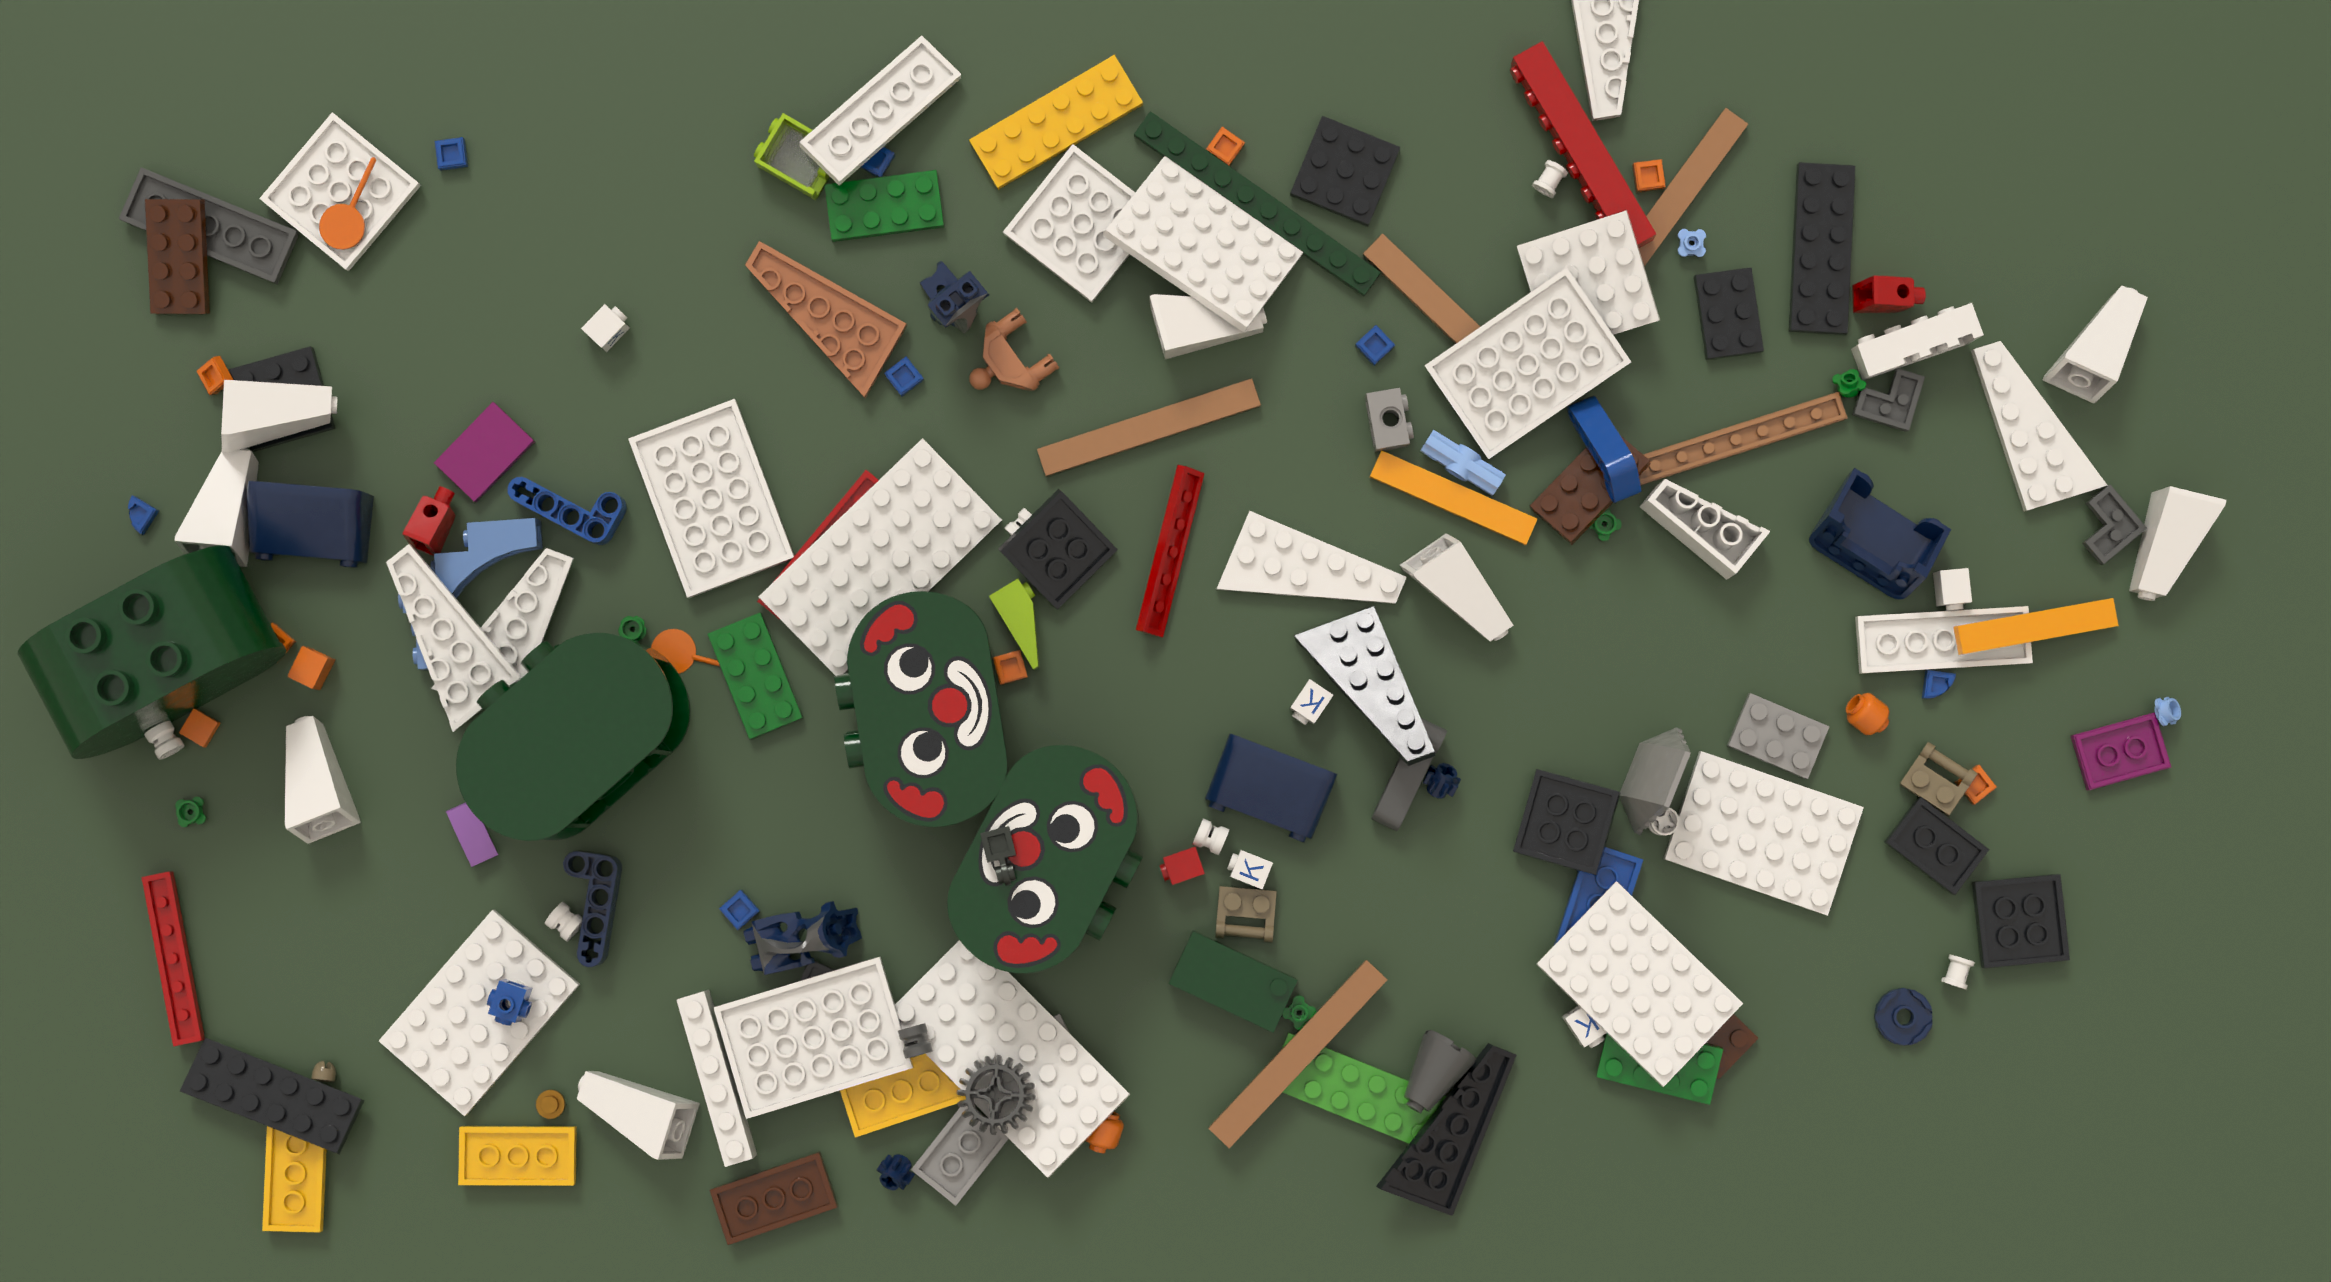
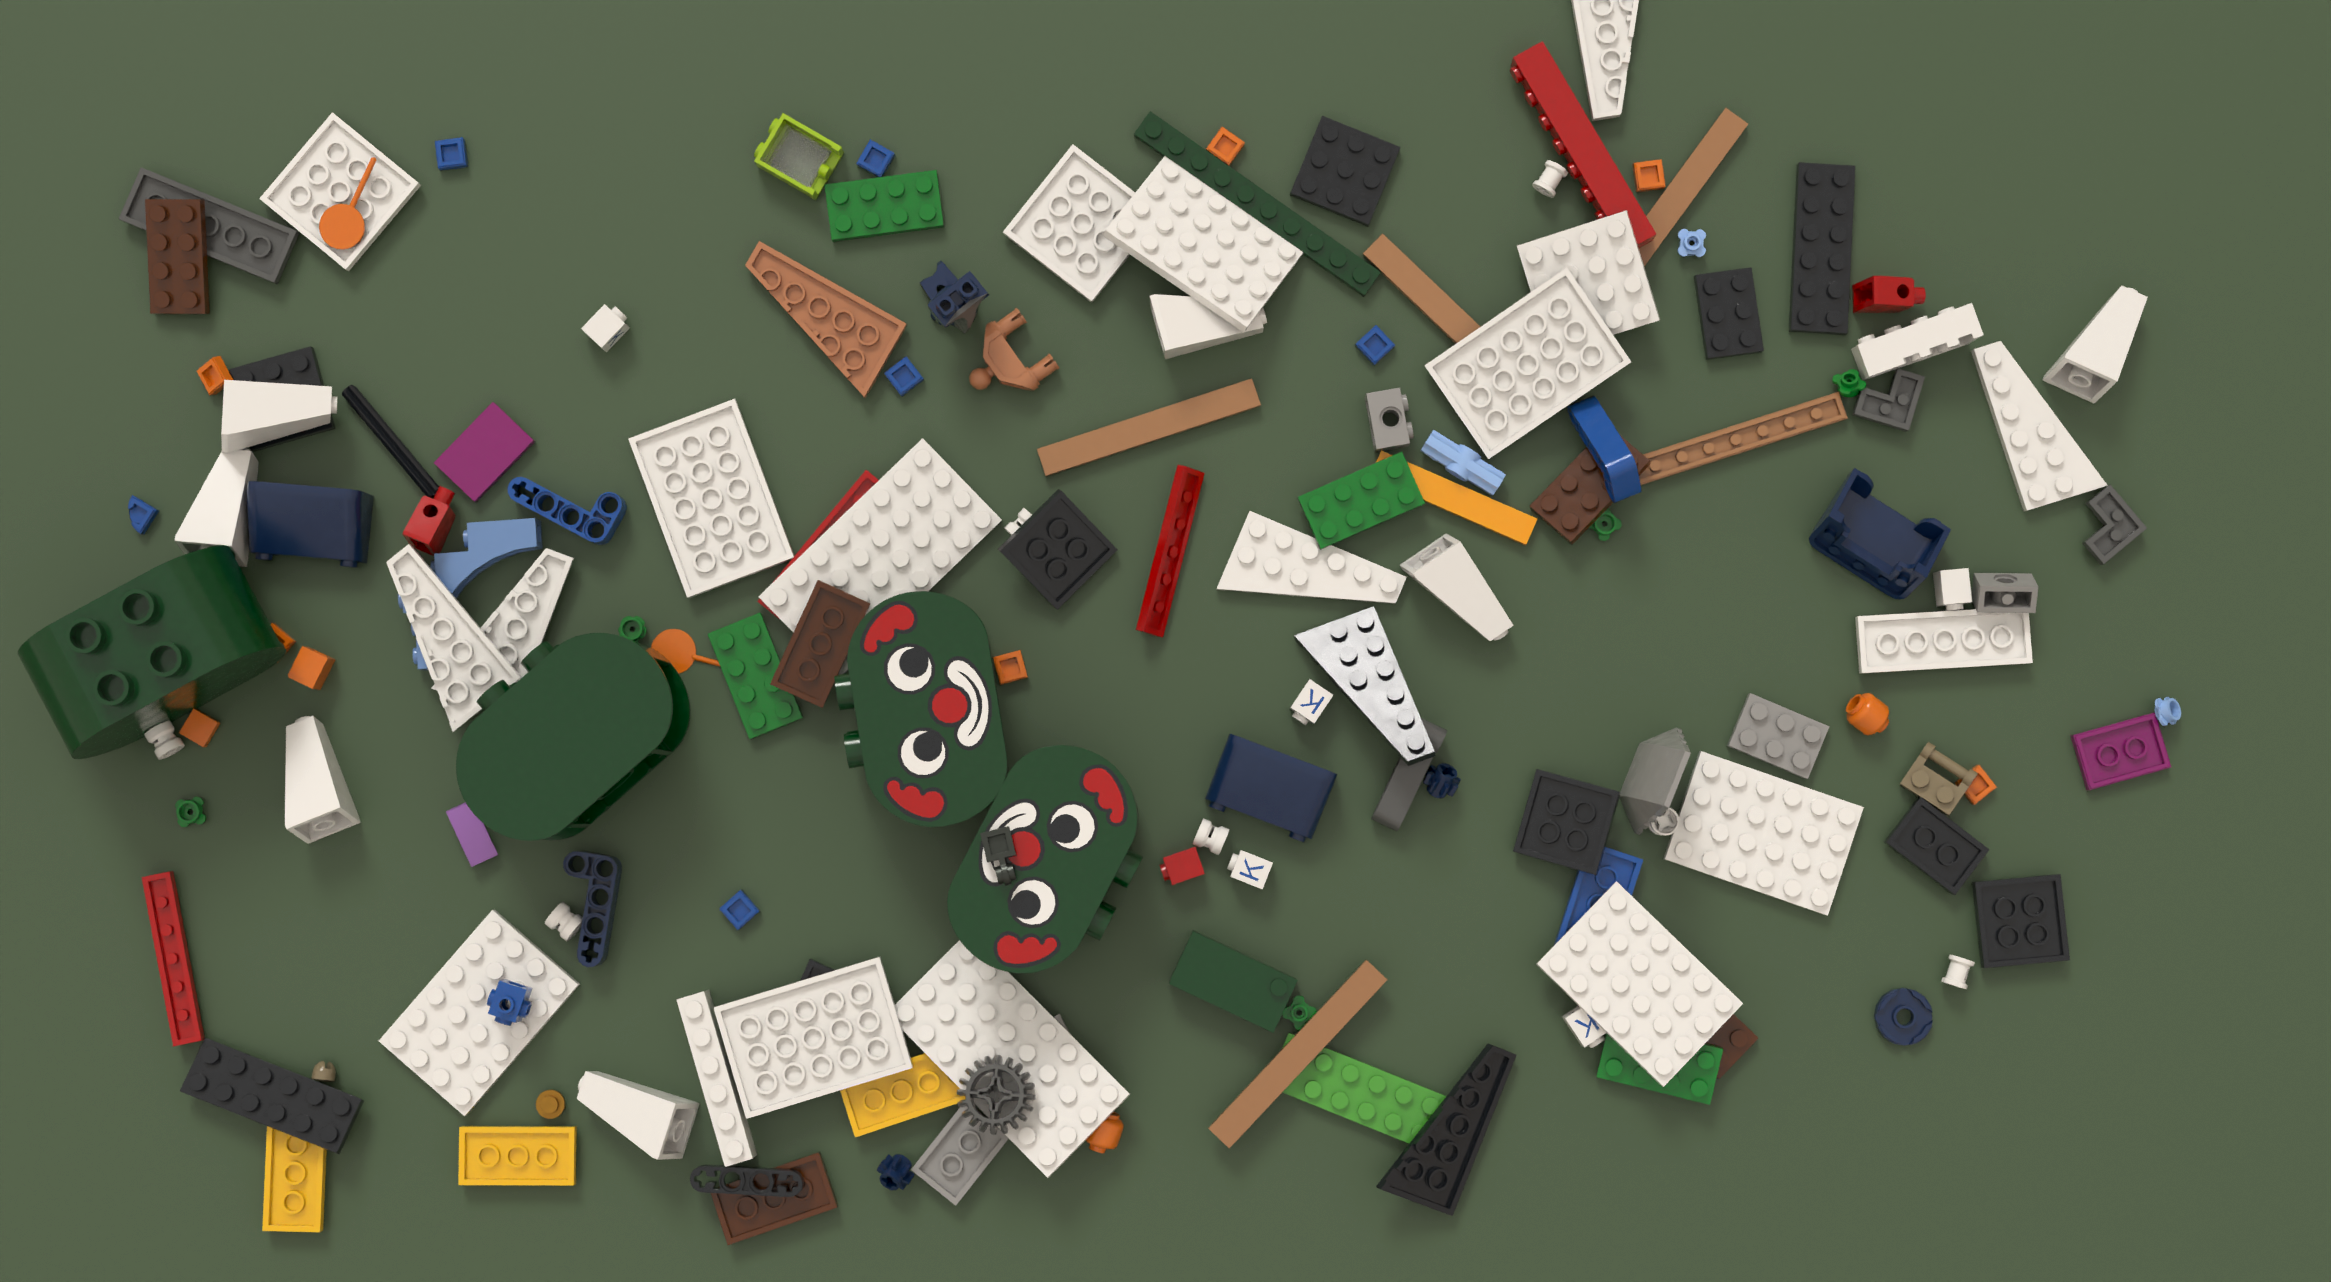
(390, 441): none -> black axle
(747, 1180): none -> black beam
(819, 643): none -> reddish brown plate
(822, 935): dark blue hips -> none
(880, 110): white plate -> none
(912, 1034): dark grey wheel -> none
(1018, 613): lime slope -> none
(1056, 122): yellow plate -> none
(1249, 904): dark tan plate -> none
(1361, 500): none -> green plate
(1435, 1071): dark grey cone -> none
(1704, 527): white wedge -> none
(1936, 683): blue tile -> none
(2004, 592): none -> light grey brick
(2035, 626): light orange tile -> none
(2175, 528): white slope -> none

